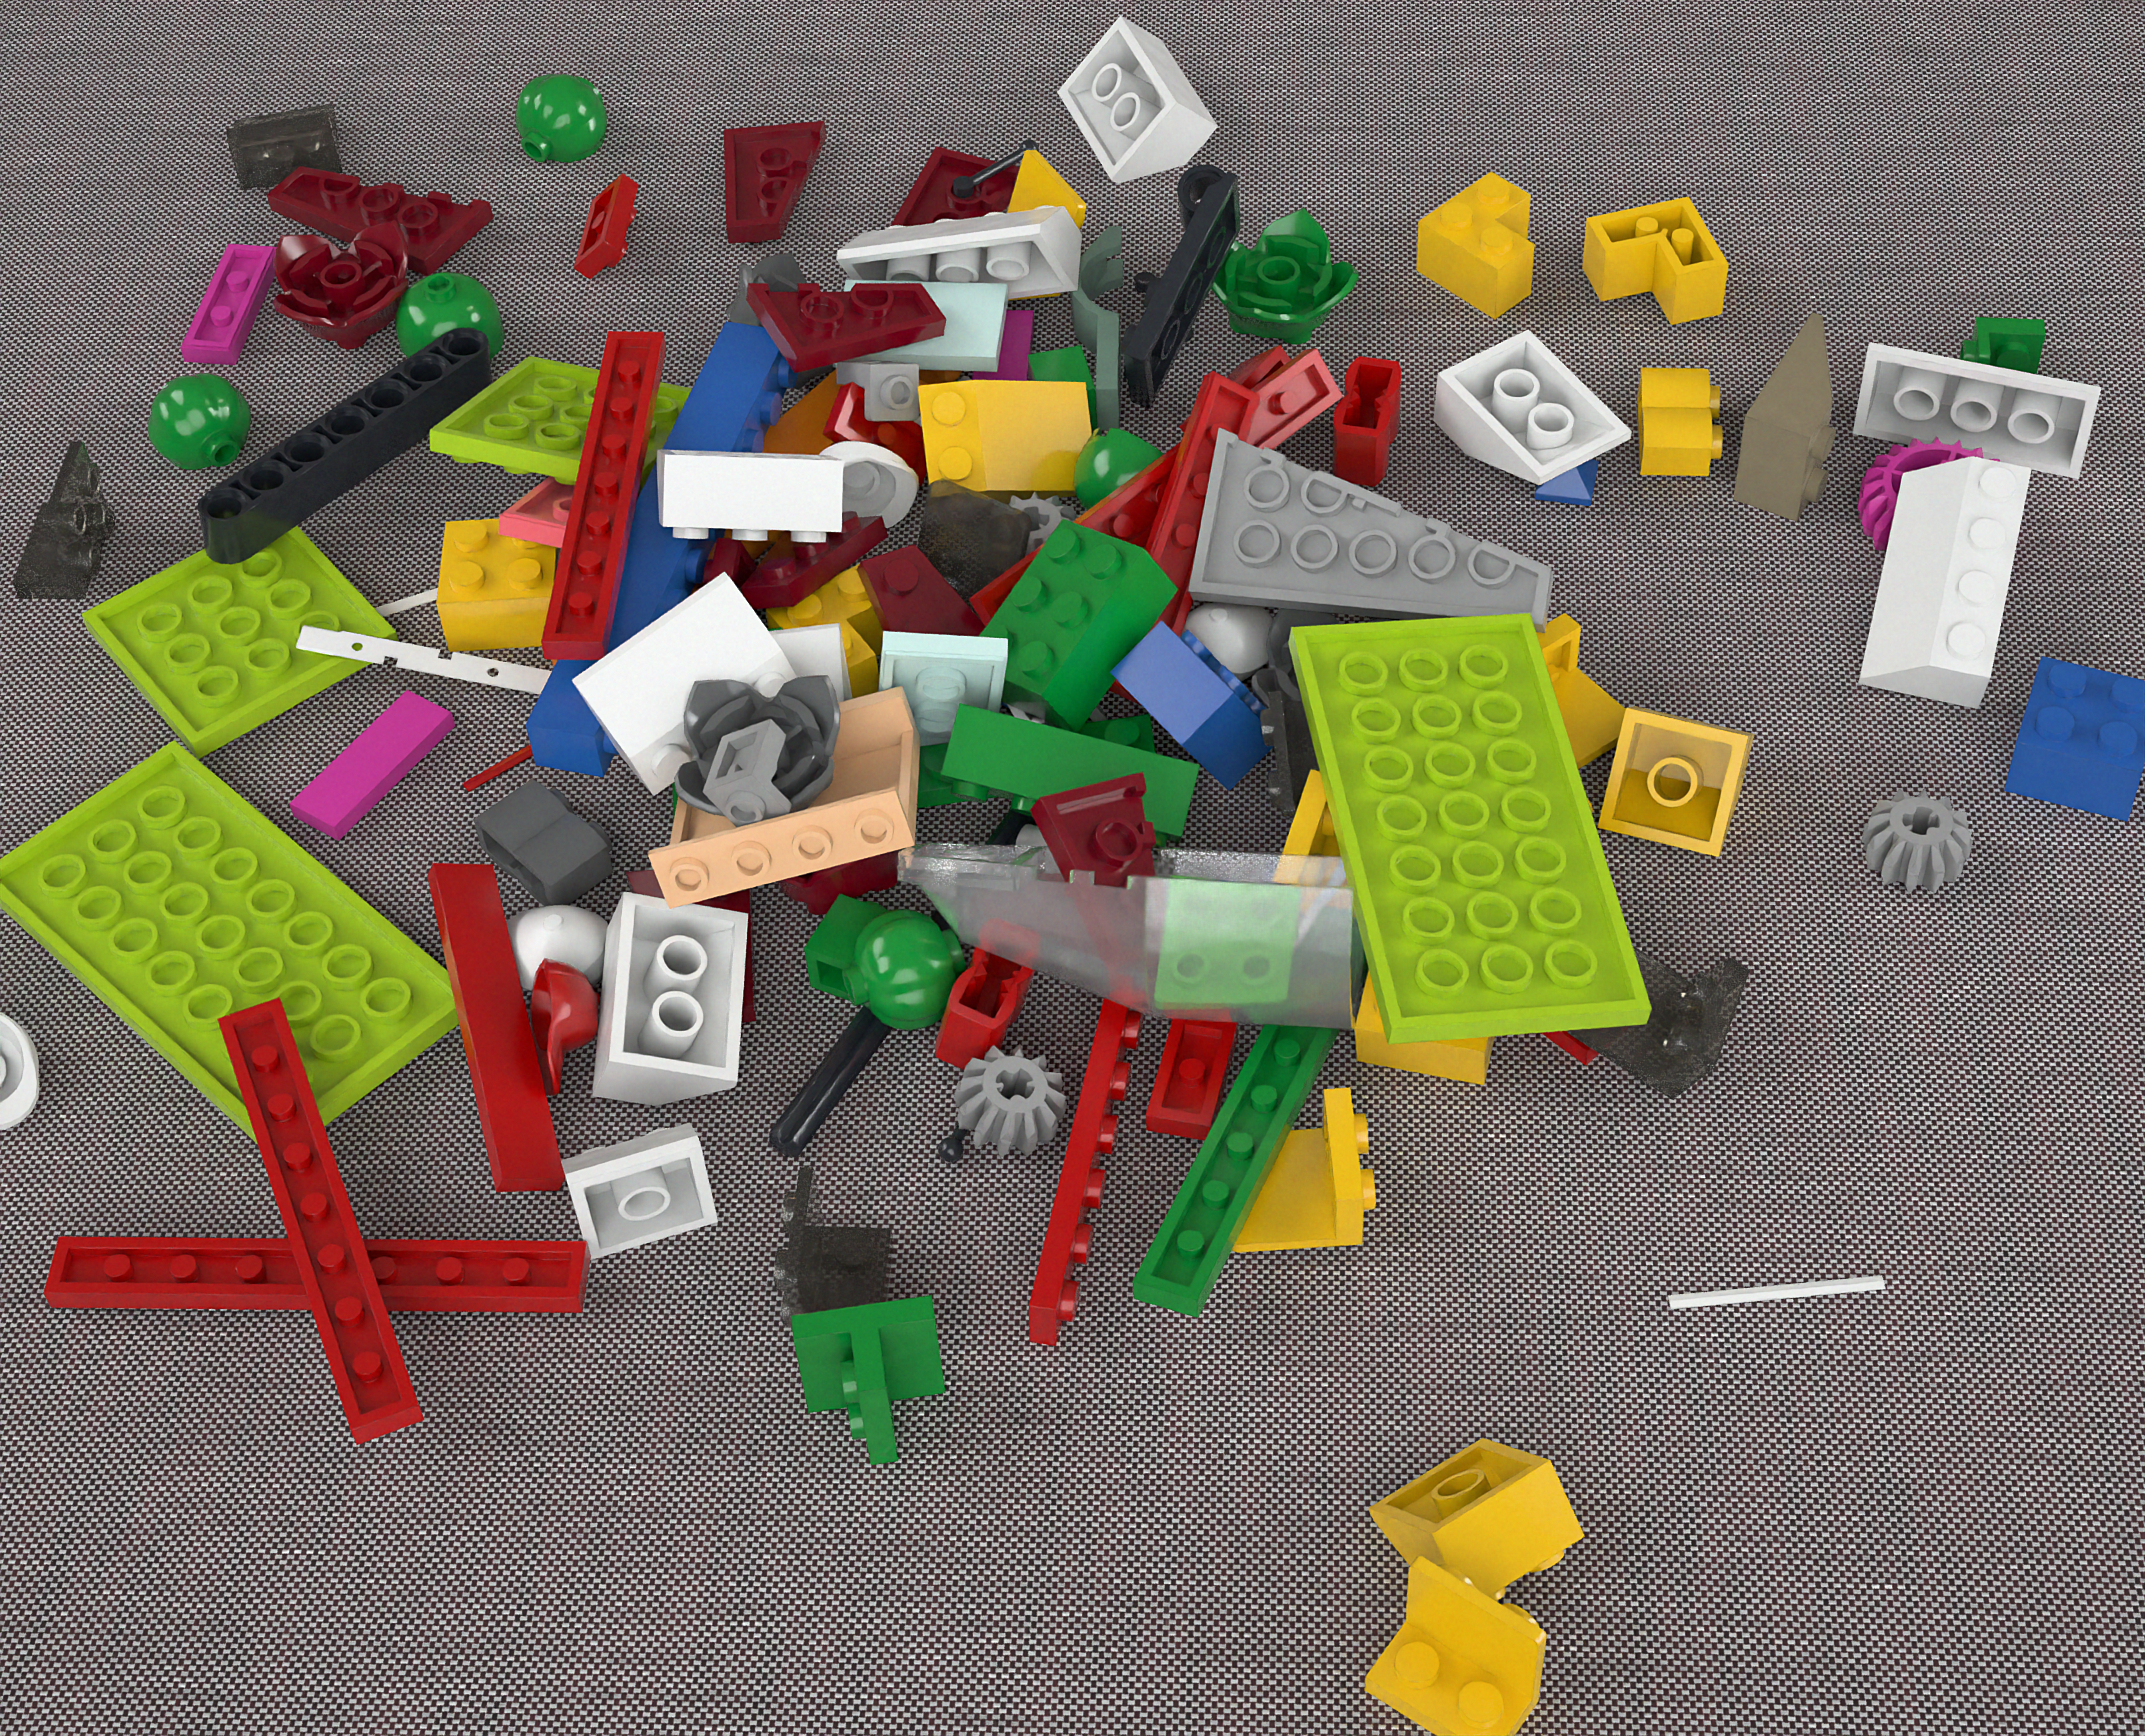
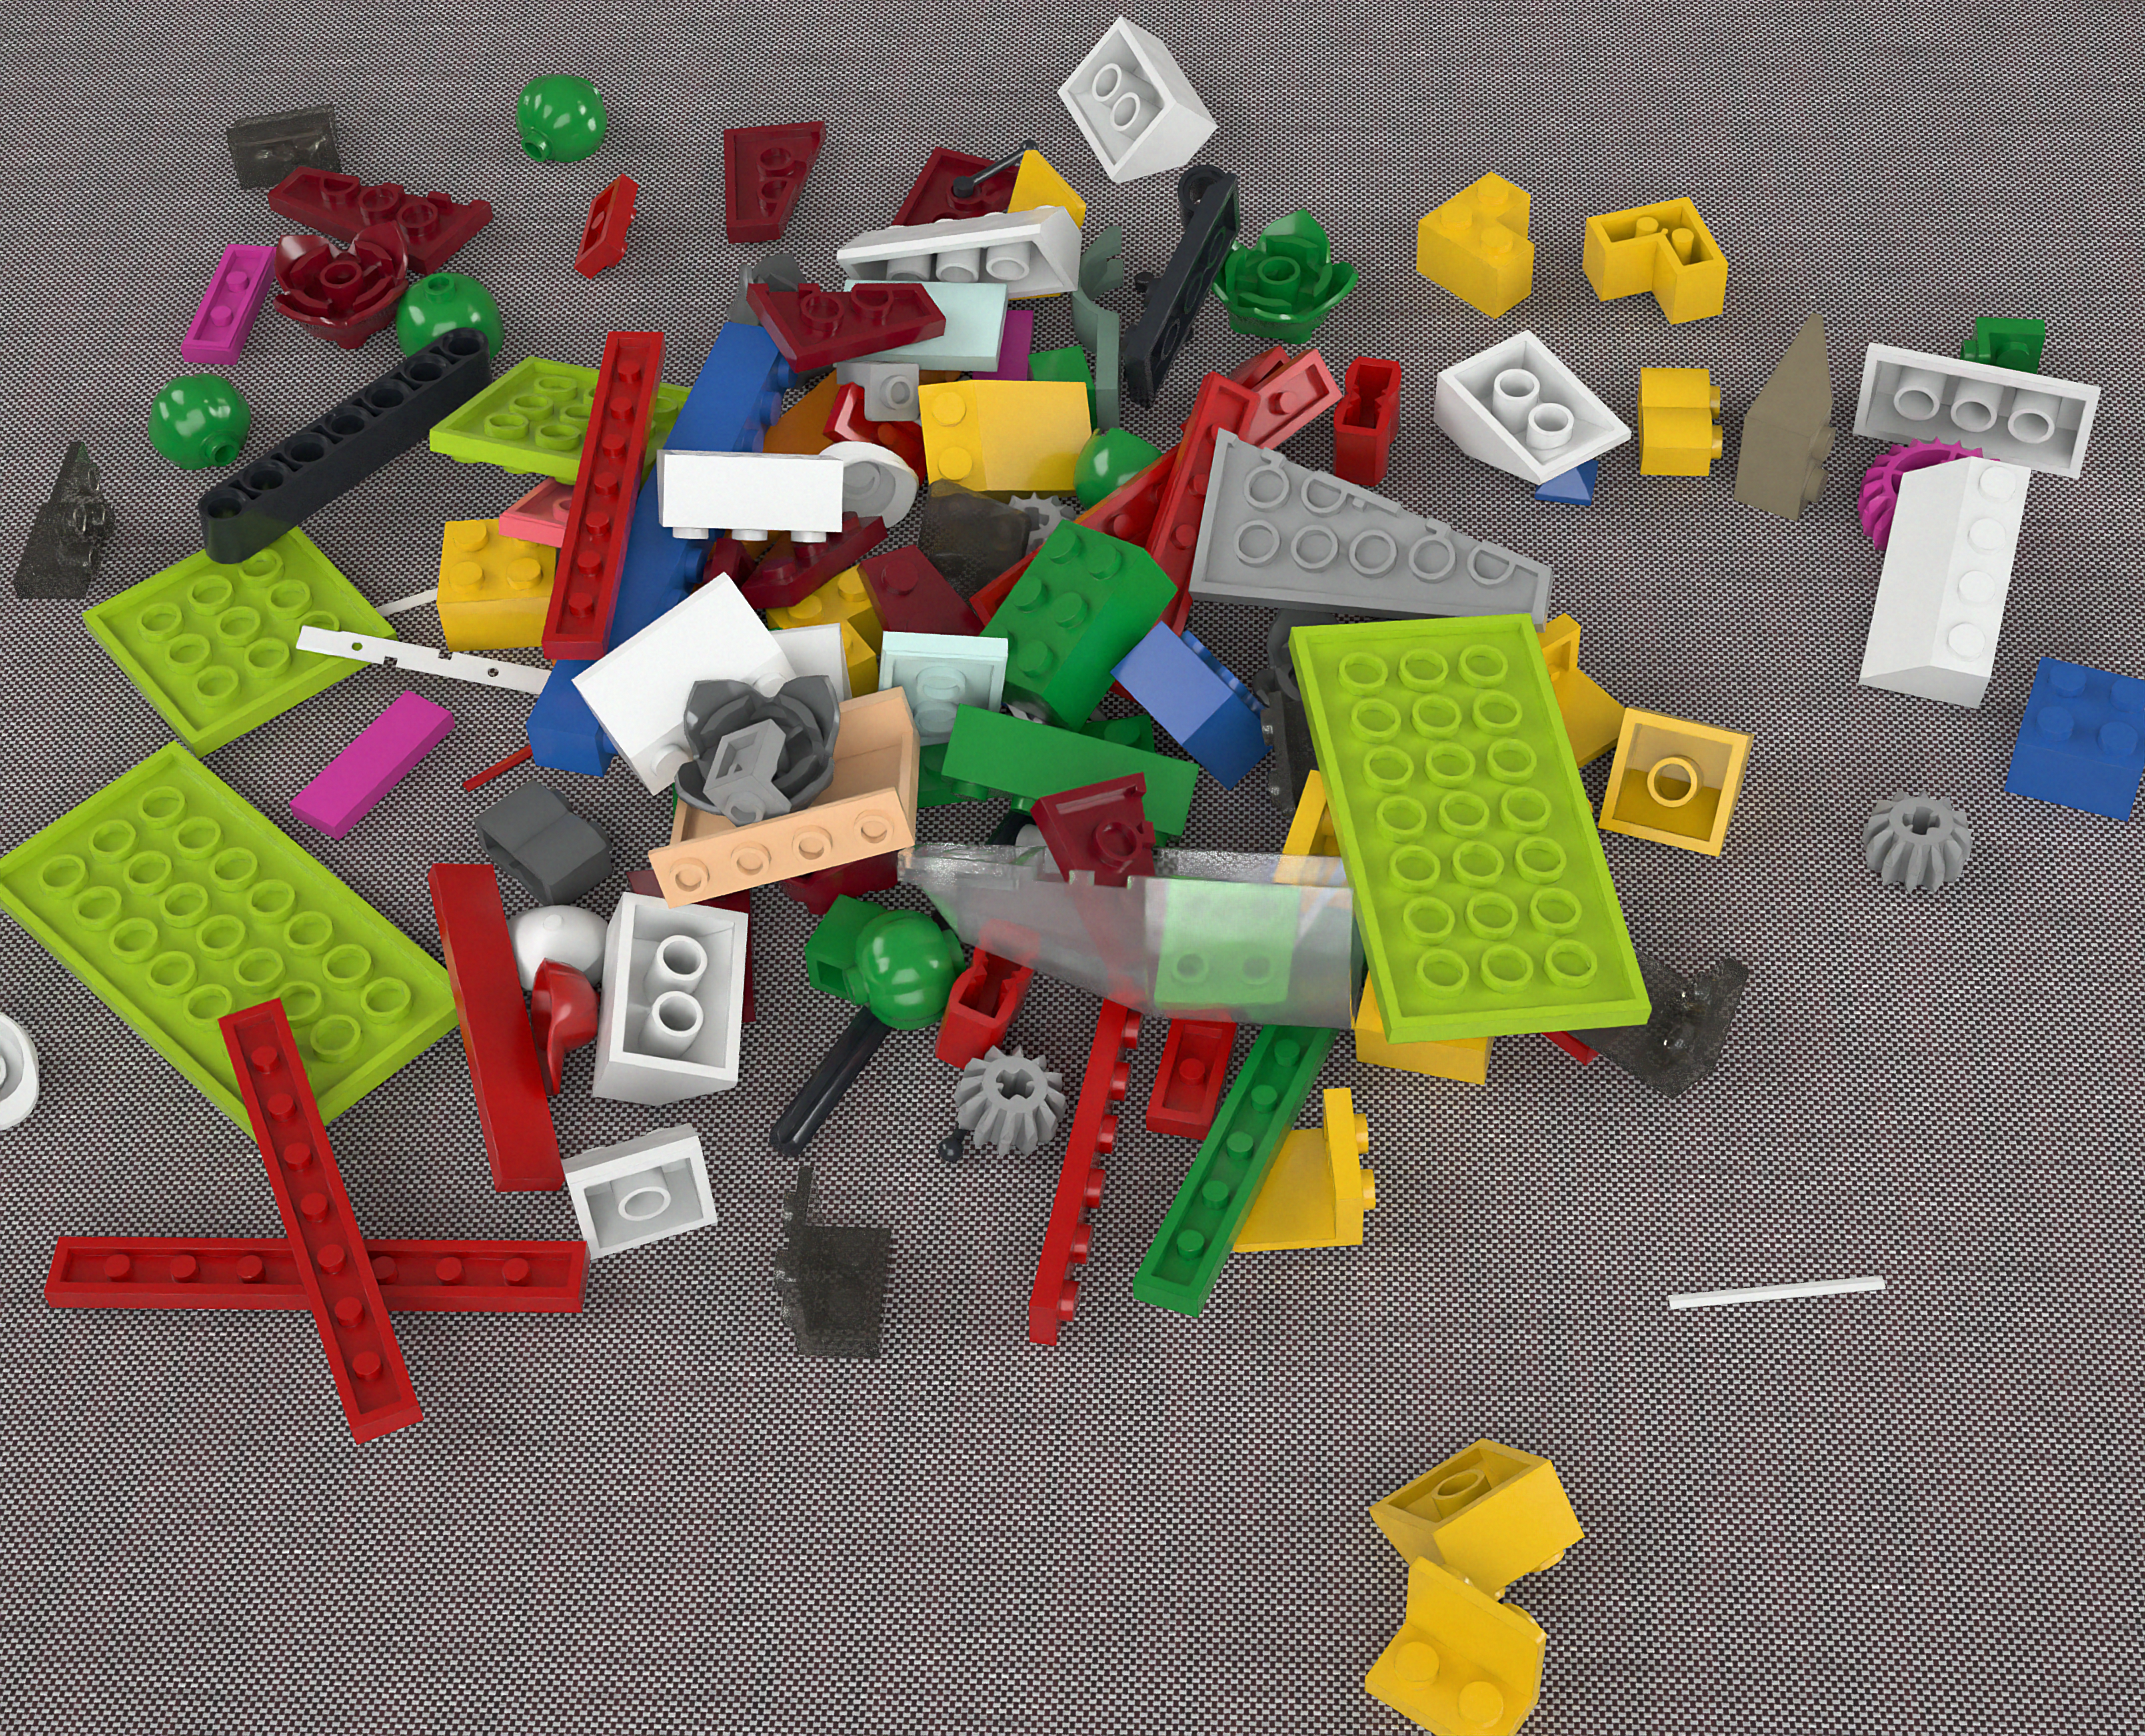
(865, 1361): green bracket -> none
(1233, 635): white hat -> none

